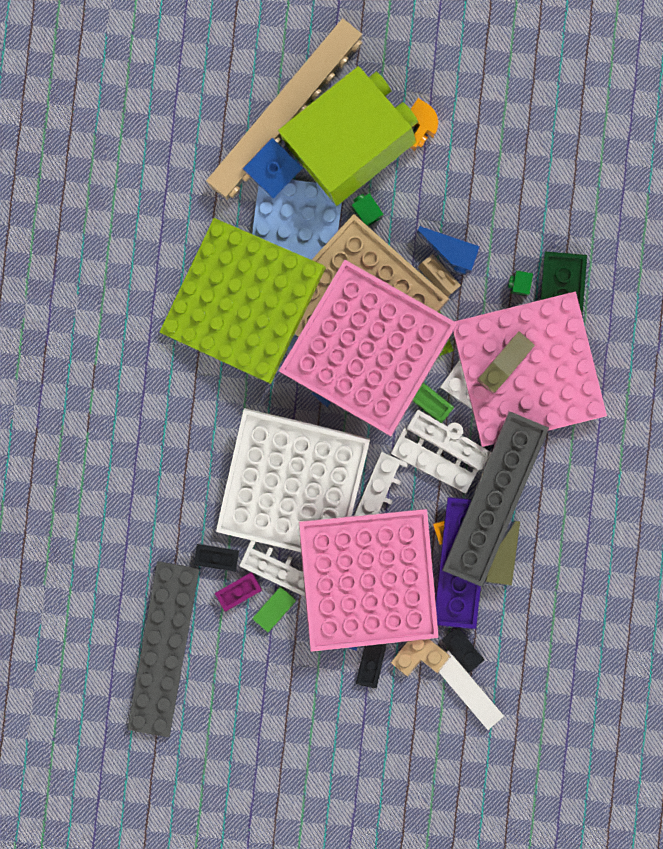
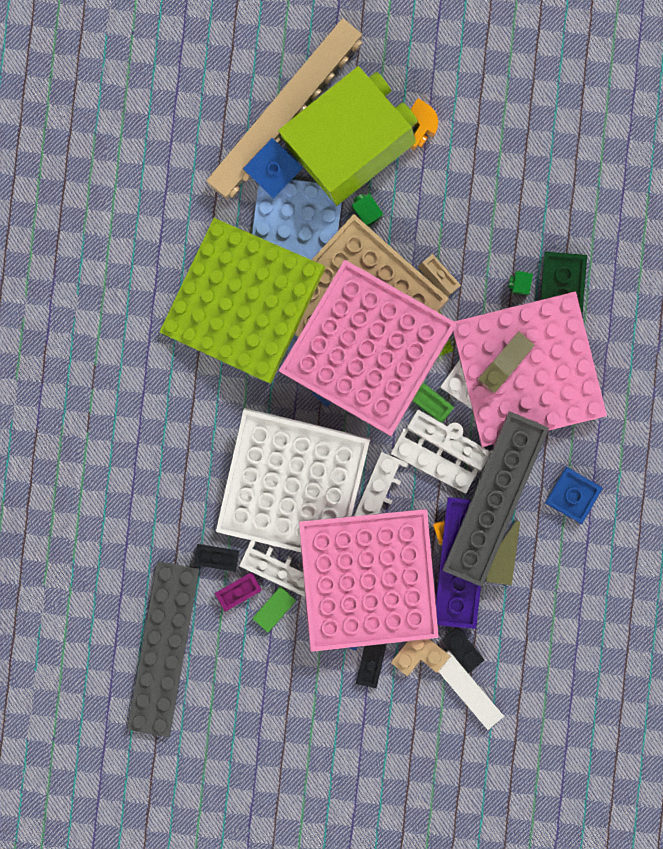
(452, 250): blue slope -> none
(573, 495): none -> blue plate

